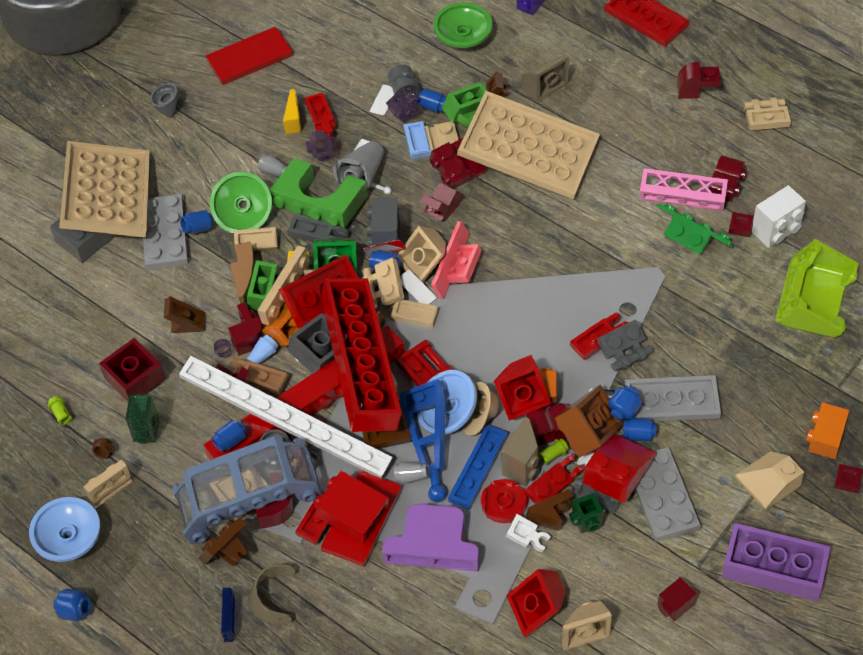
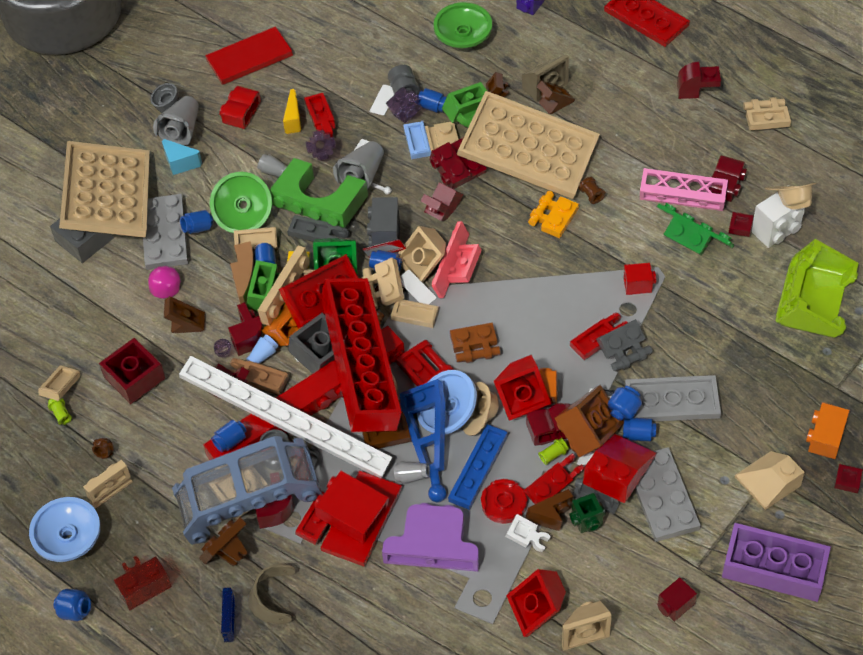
(59, 383): none -> tan tile
(142, 418): clear green brick -> none
(142, 582): none -> clear red brick
(164, 282): none -> dark pink hair
(177, 121): none -> light grey cone
(181, 157): none -> medium azure slope
(240, 107): none -> red brick
(265, 253): none -> blue brick
(472, 338): none -> dark orange plate
(521, 455): dark tan slope -> none
(553, 97): none -> reddish brown slope
(559, 216): none -> light orange plate
(591, 189): none -> reddish brown bush
(638, 278): none -> red brick
(794, 196): none -> tan piece

